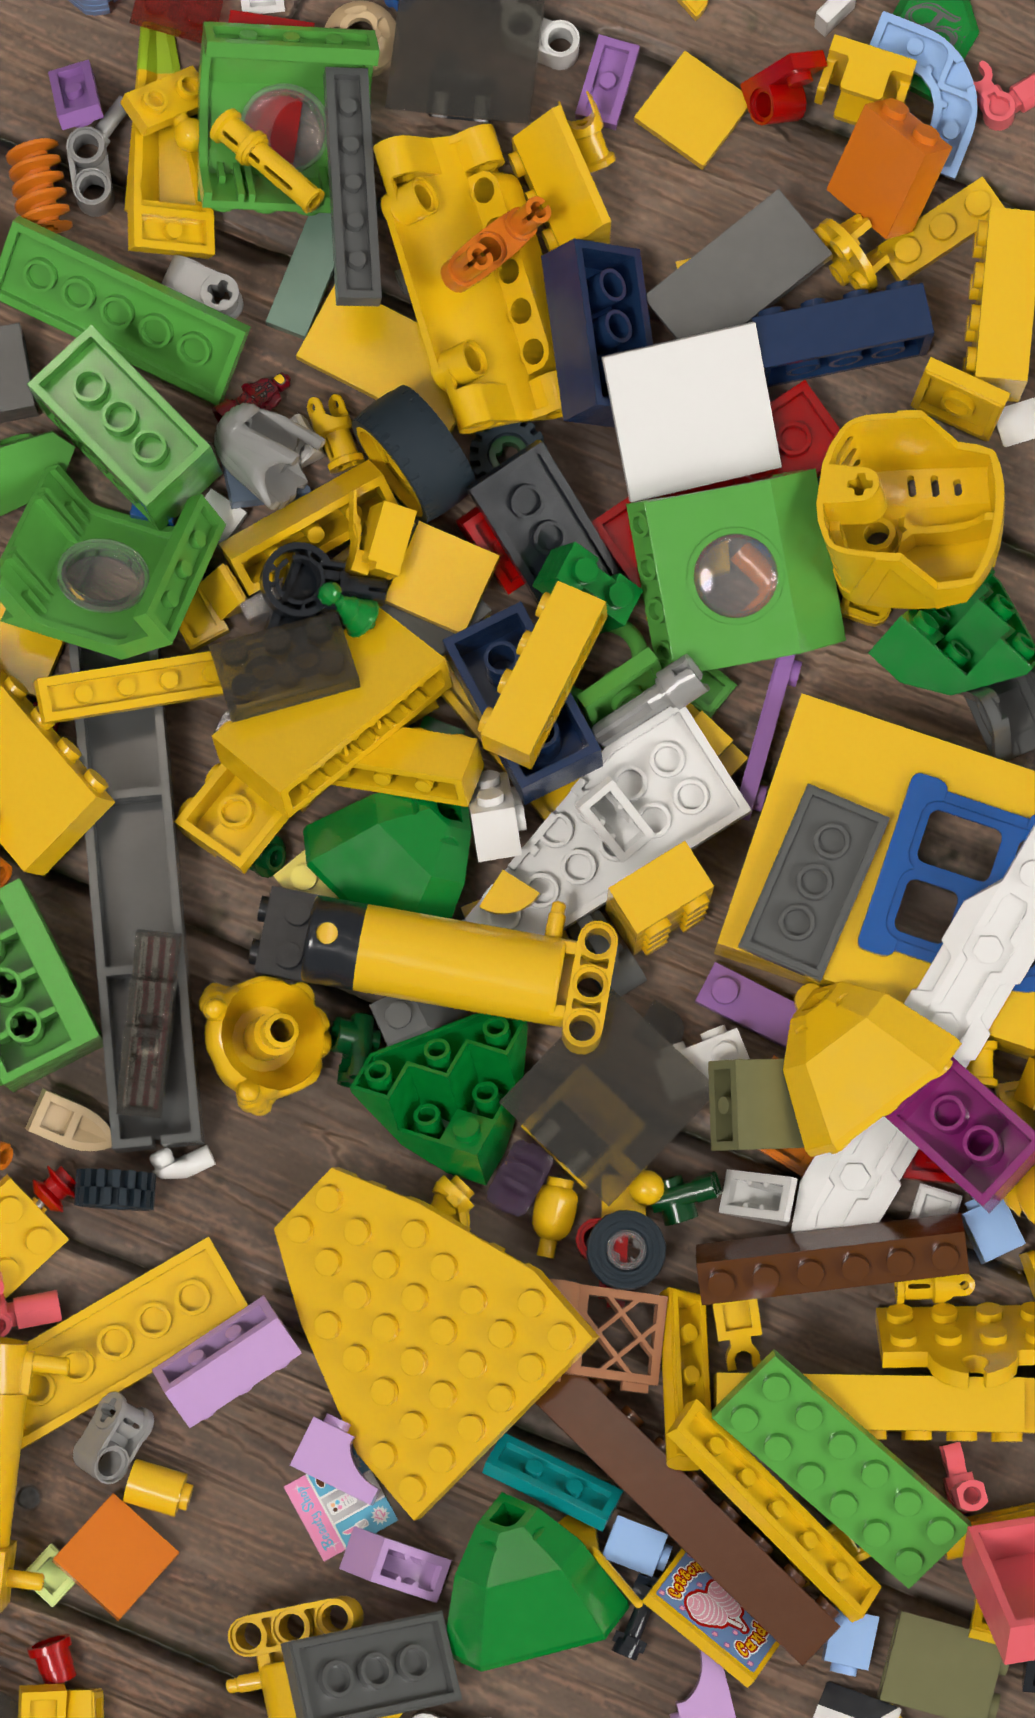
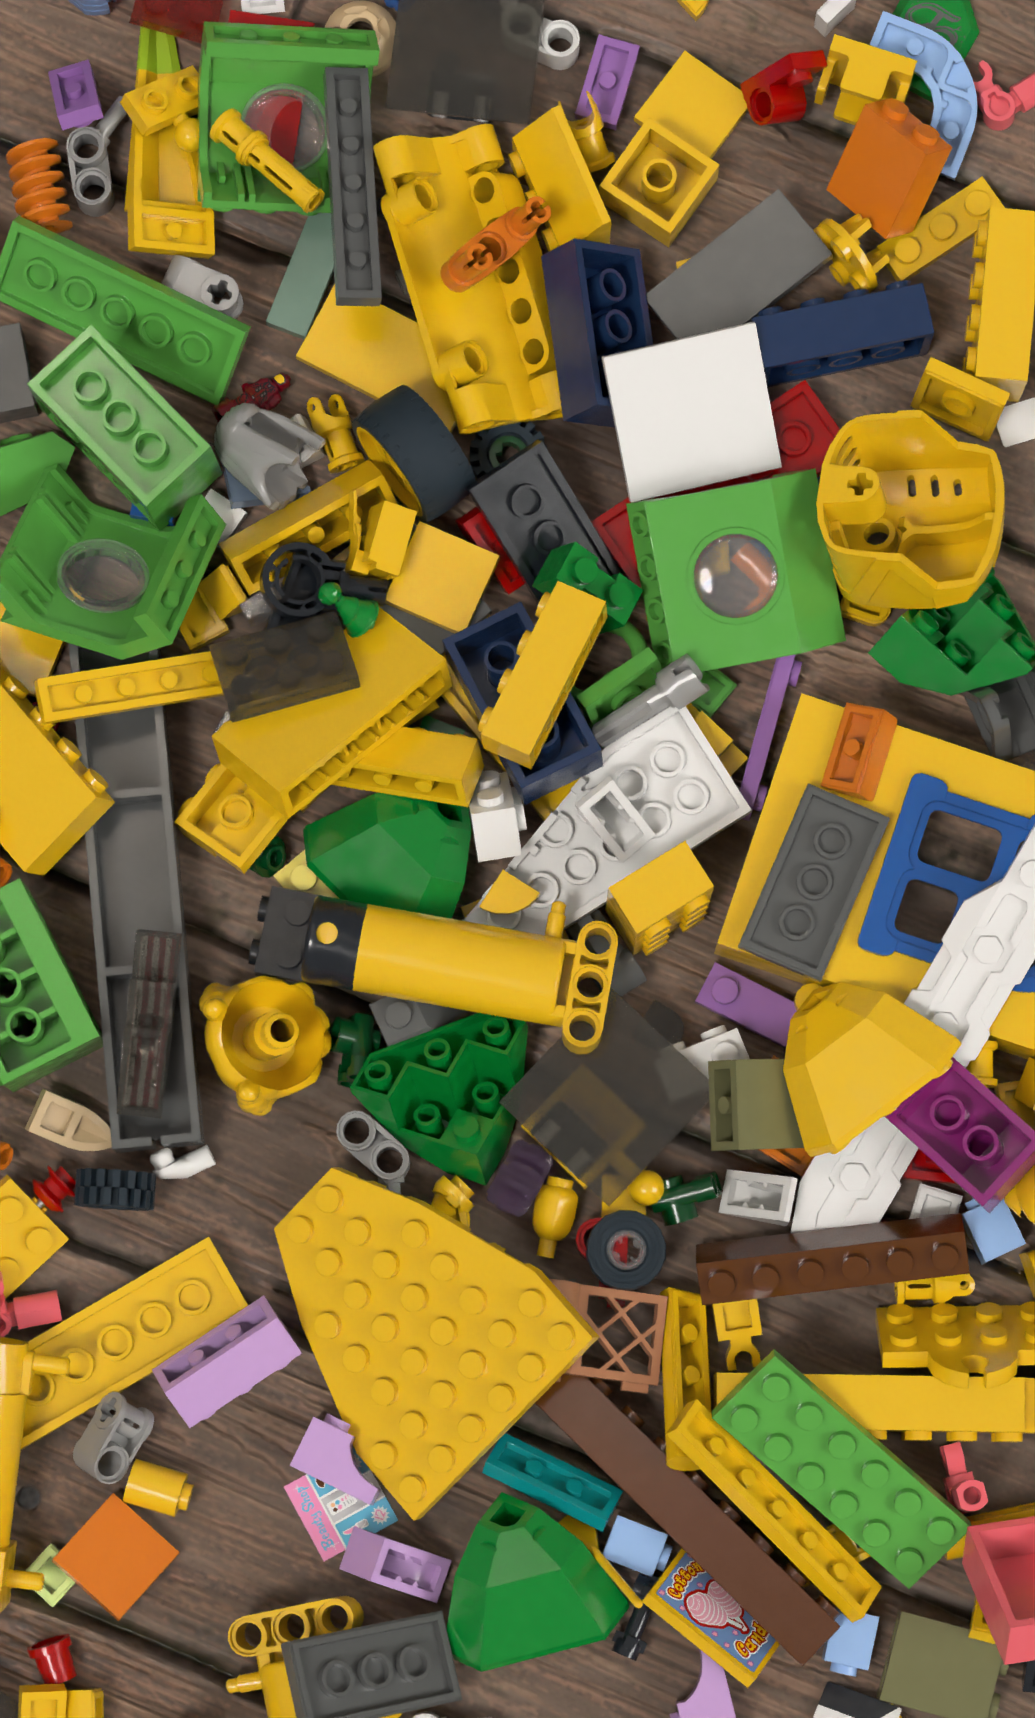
(370, 1150): none -> light grey beam
(658, 182): none -> yellow brick
(859, 751): none -> orange slope

